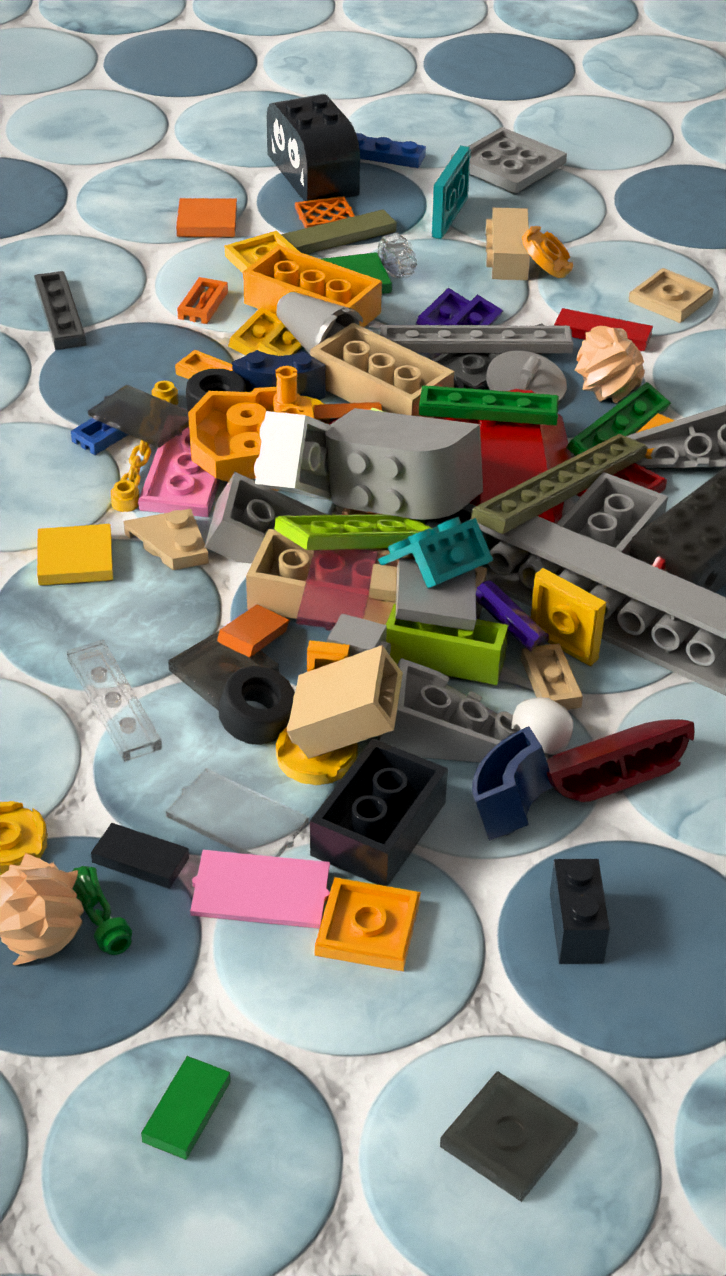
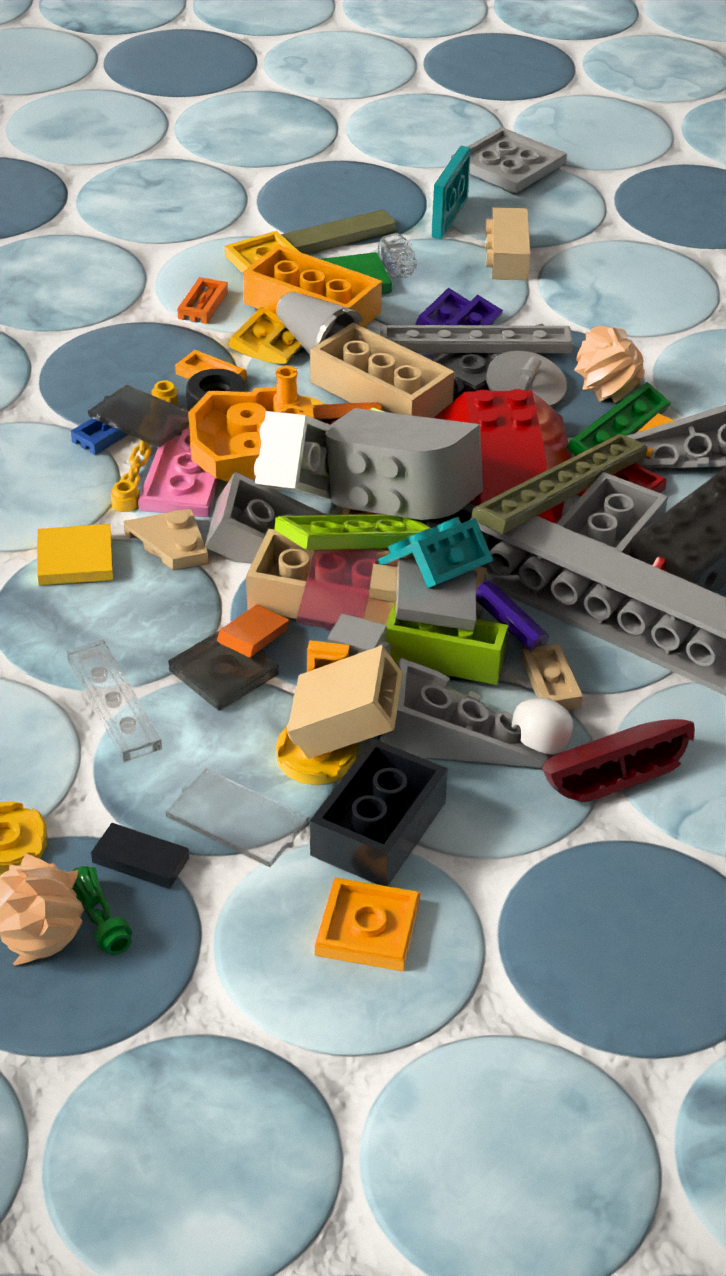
(60, 310): dark grey tile -> none
(186, 1107): green tile -> none
(206, 217): orange tile -> none
(249, 722): black tyre -> none
(259, 372): dark blue brick -> none
(260, 889): bright pink piece -> none
(314, 147): black brick -> none
(330, 203): orange window -> none
(391, 152): blue plate -> none
(489, 405): green tile -> none
(509, 1135): clear smoke tile -> none
(510, 782): dark blue brick -> none
(547, 252): light orange tile -> none
(568, 616): yellow tile -> none
(579, 911): black brick -> none
(583, 322): red tile -> none
(671, 295): tan tile -> none

